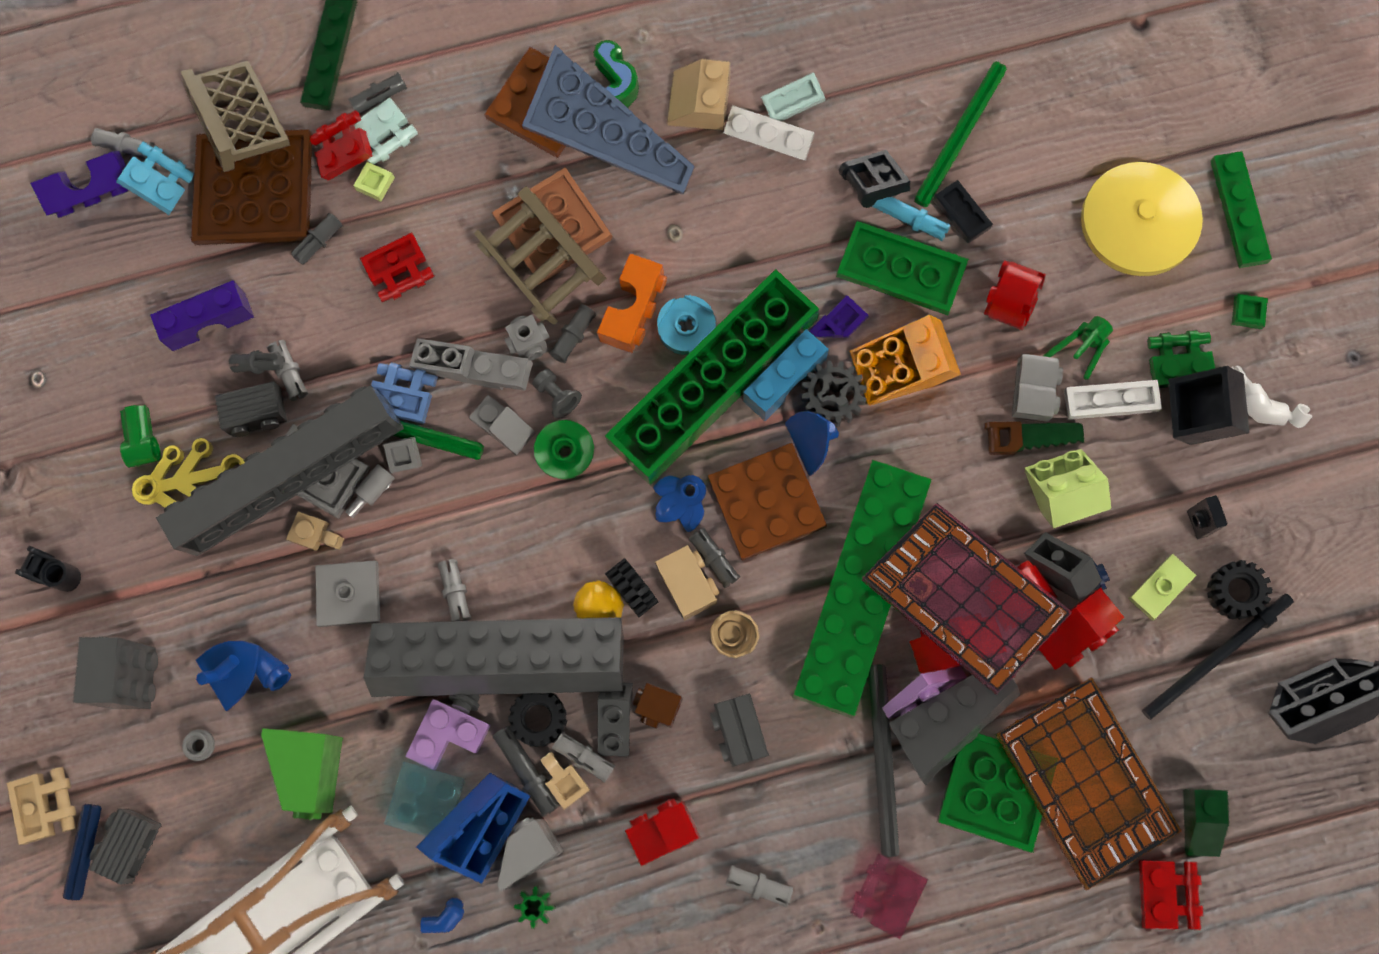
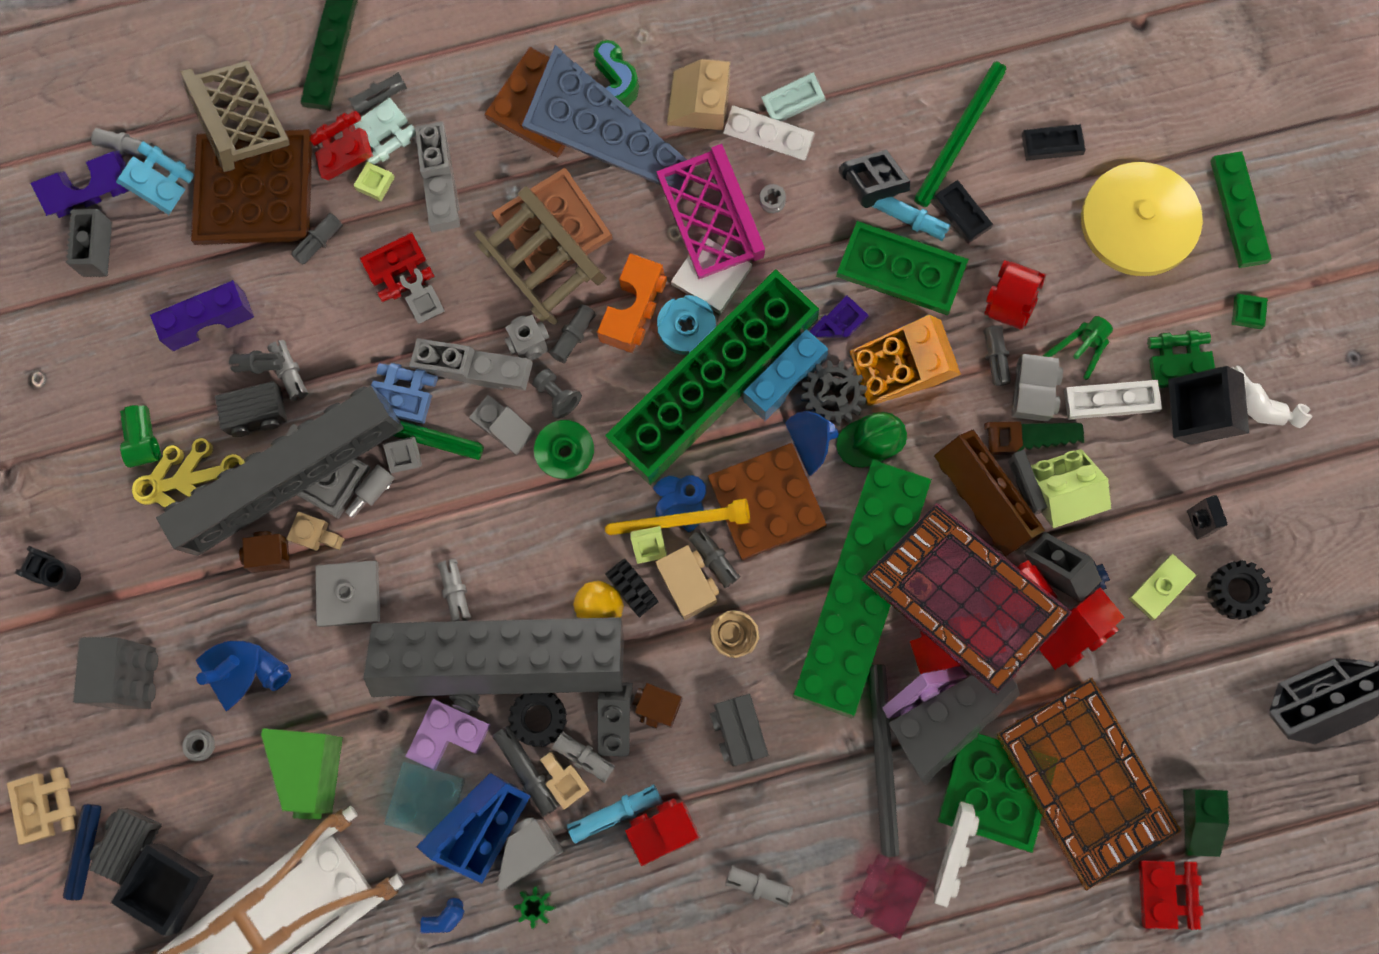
(89, 242): none -> dark grey brick
(162, 889): none -> black piece
(265, 552): none -> reddish brown brick
(423, 301): none -> light grey plate
(437, 177): none -> light grey slope
(615, 813): none -> medium azure pin
(648, 544): none -> yellowish green plate
(713, 289): none -> white tile
(735, 512): none -> yellow piece
(736, 210): none -> dark pink fence
(777, 190): none -> light grey bush
(871, 438): none -> green piece
(955, 854): none -> white plate
(988, 492): none -> reddish brown brick
(997, 355): none -> dark grey axle
(1027, 482): none -> dark grey tile
(1053, 142): none -> black plate
(1261, 620): black bar -> none

